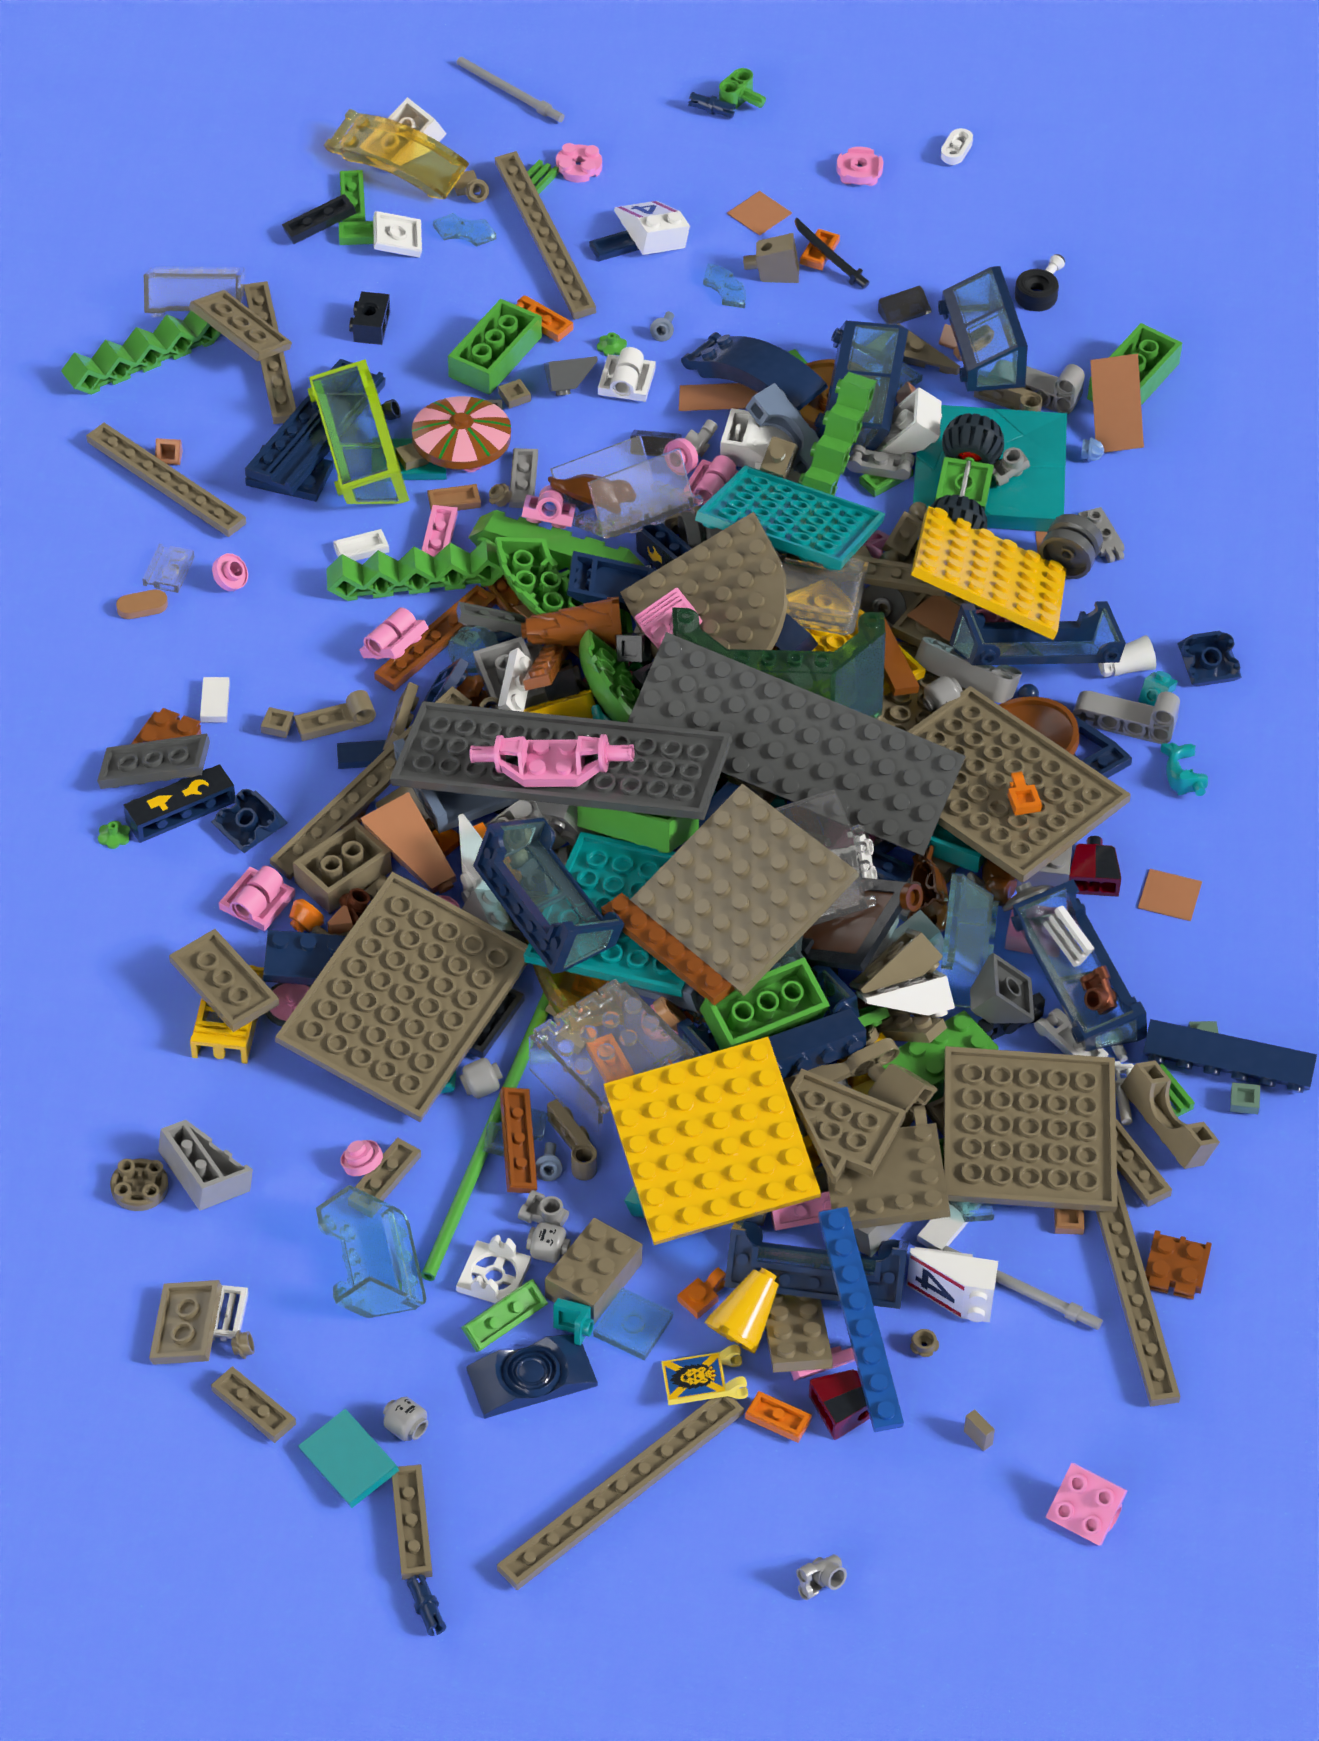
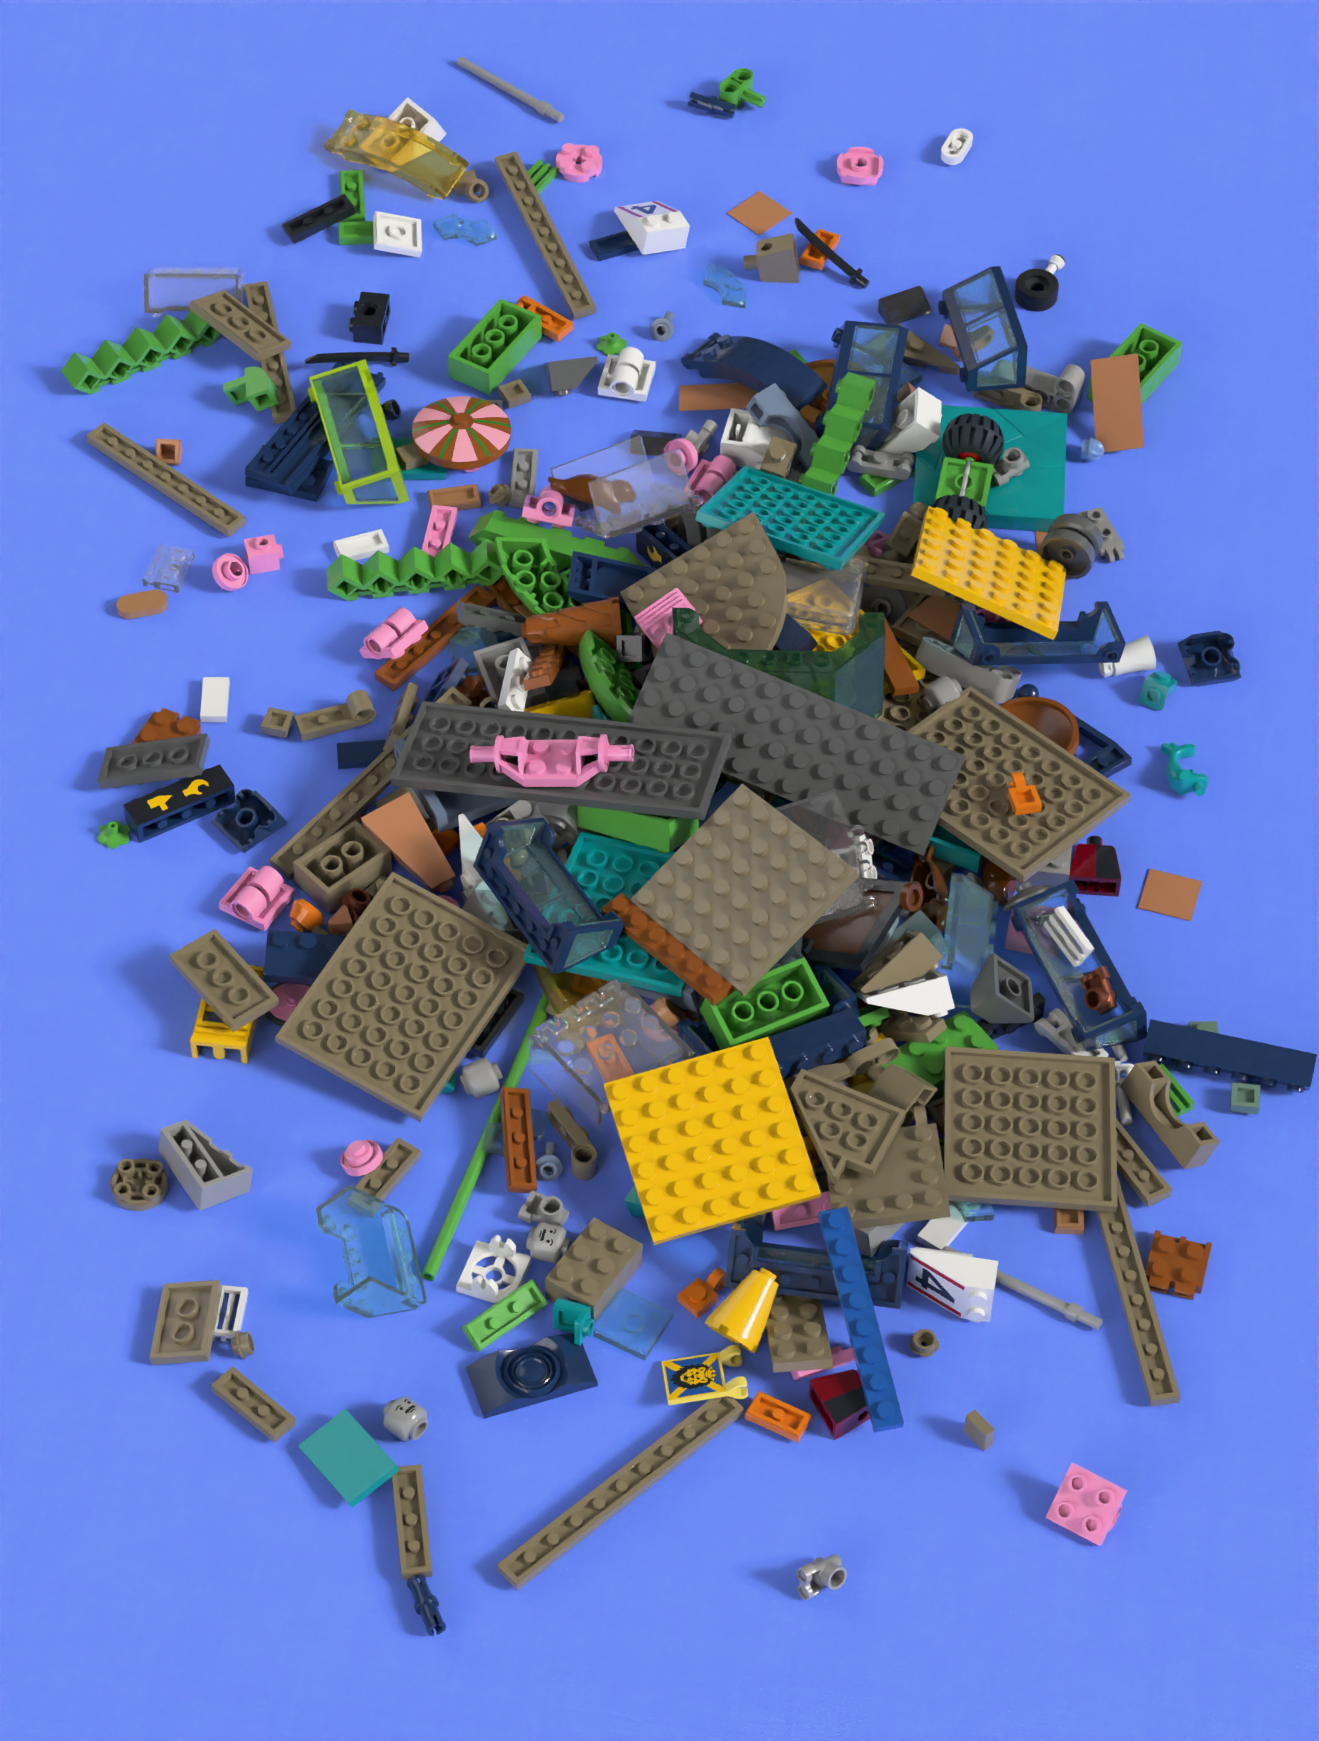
(253, 387): none -> bright green brick
(262, 554): none -> bright pink brick
(393, 357): none -> black sword
(1130, 717): light grey beam -> none

